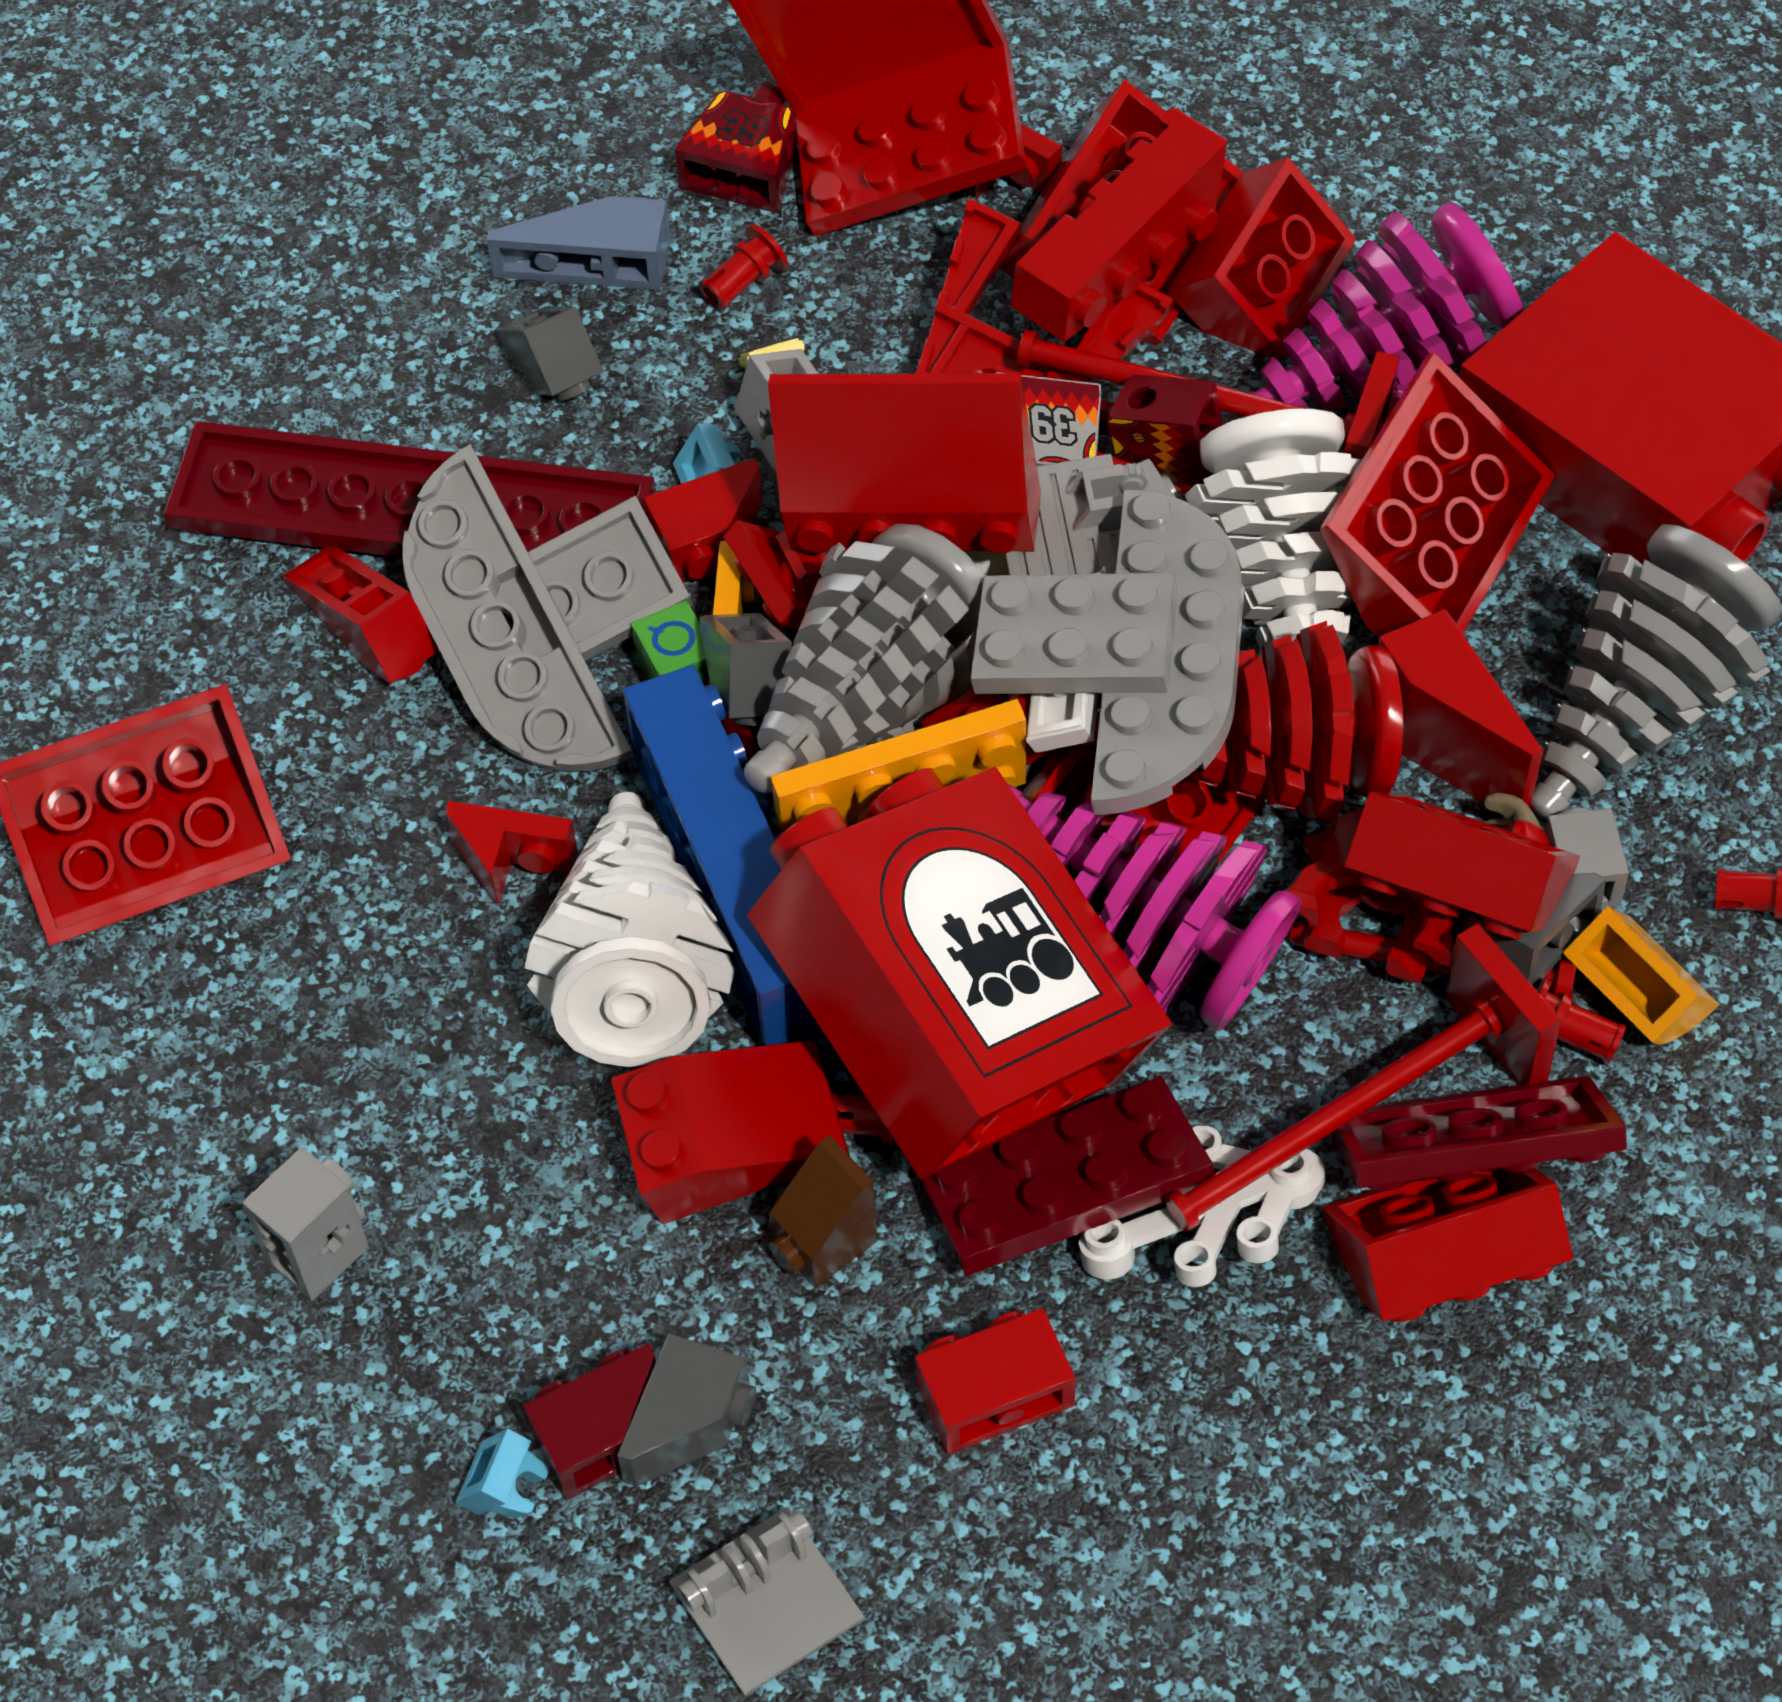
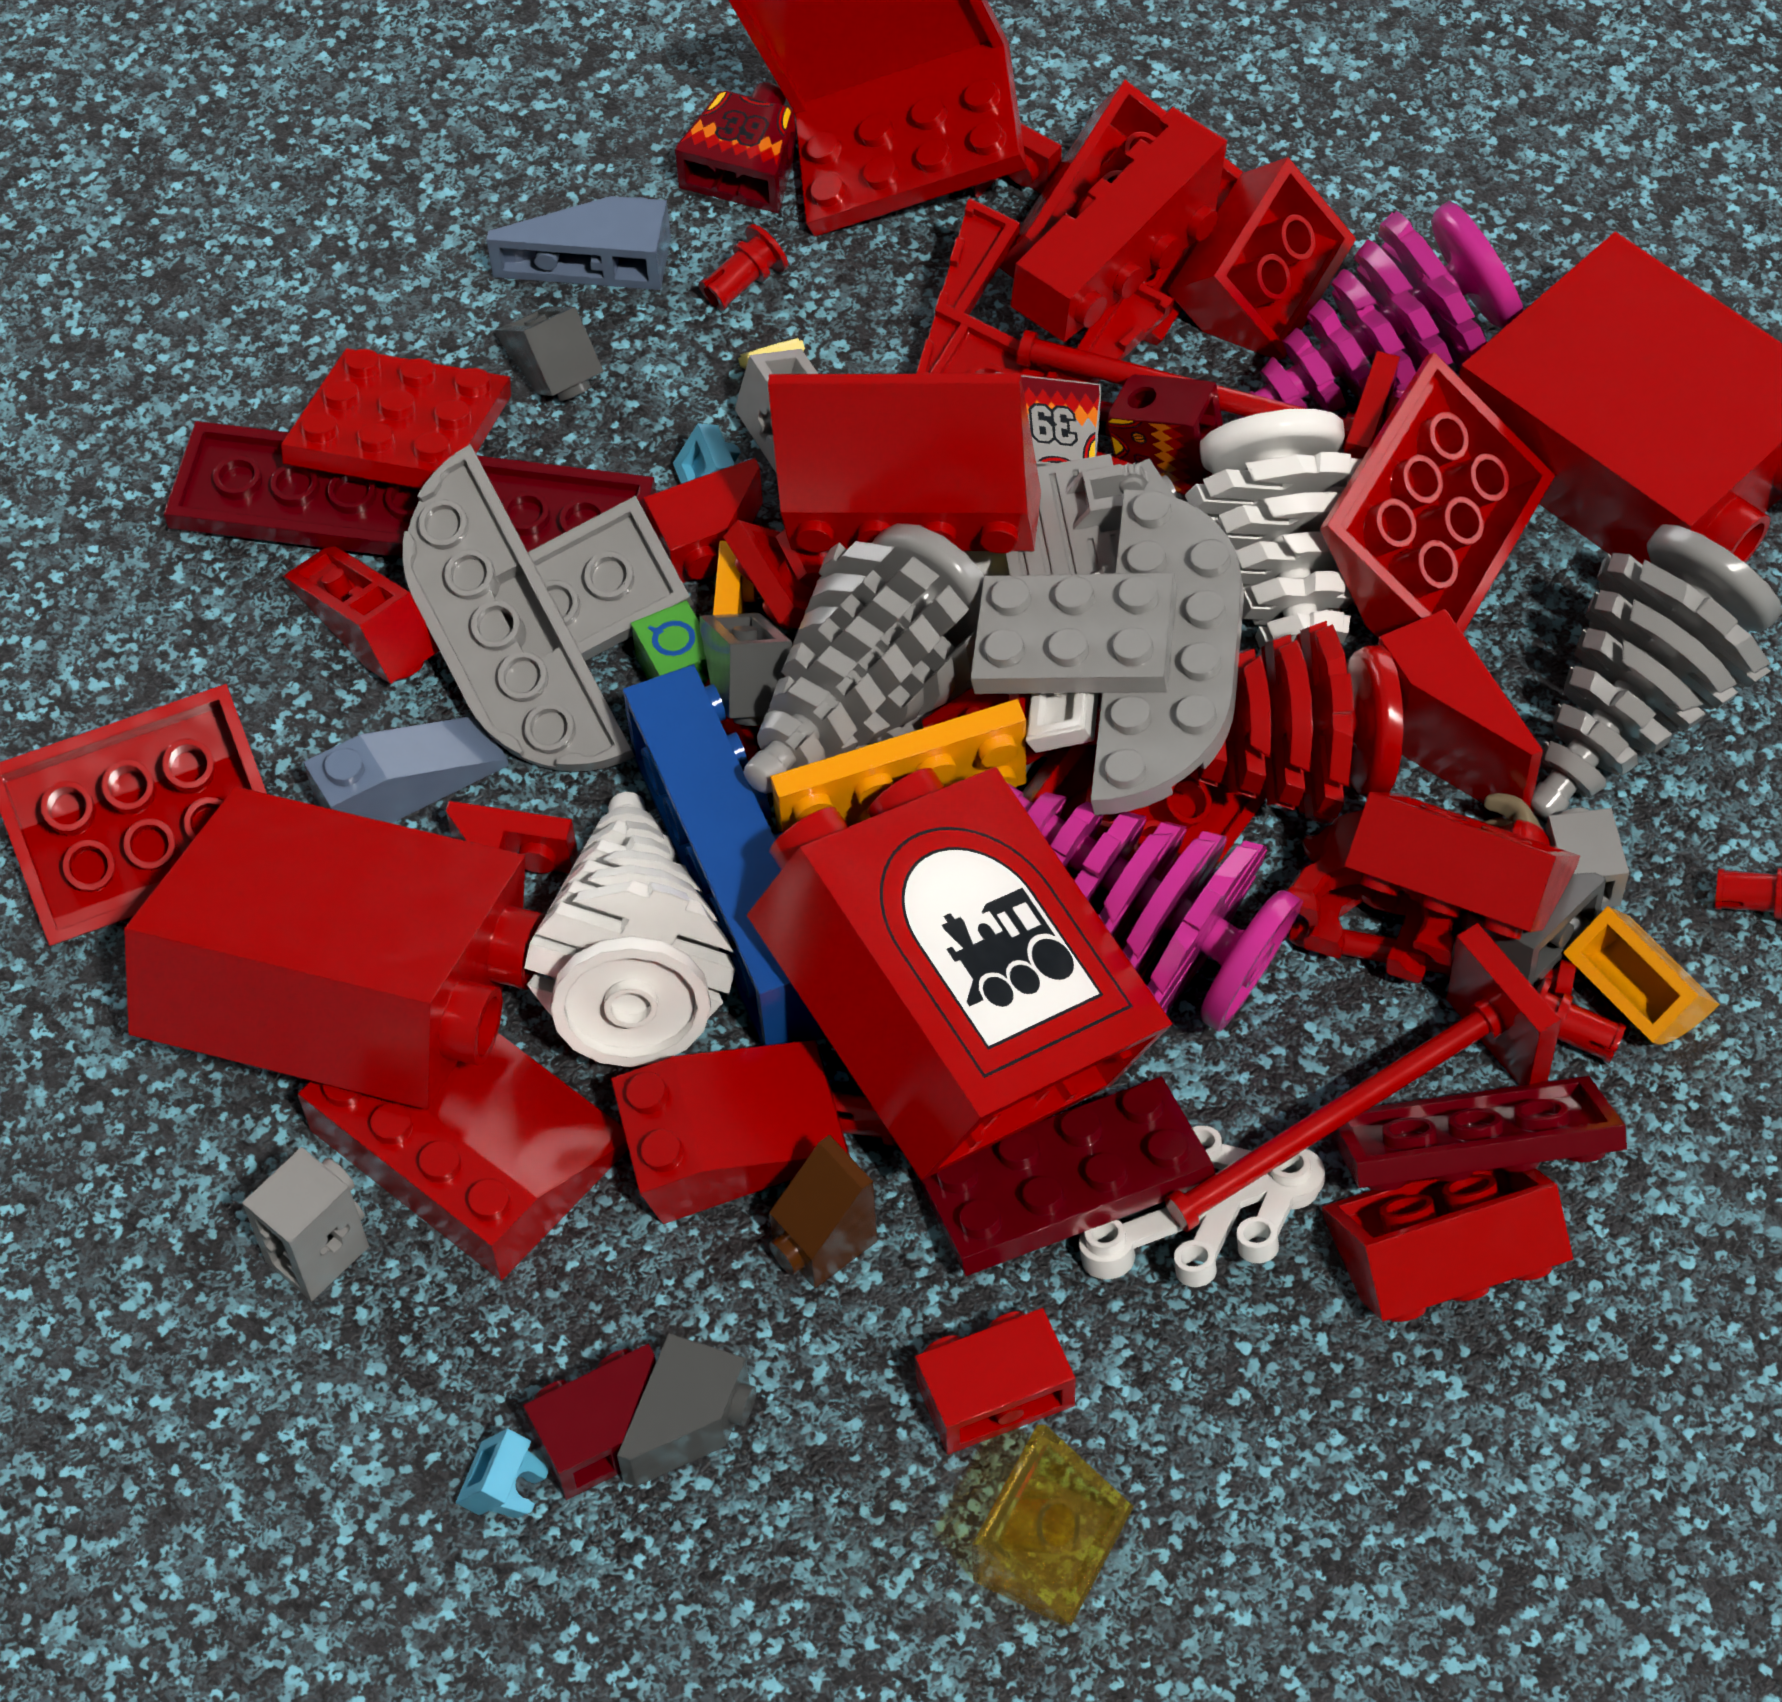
(330, 947): none -> red brick
(394, 417): none -> red plate
(403, 768): none -> sand blue slope
(487, 1160): none -> red slope
(767, 1600): light grey hinge -> none
(1049, 1530): none -> clear yellow slope

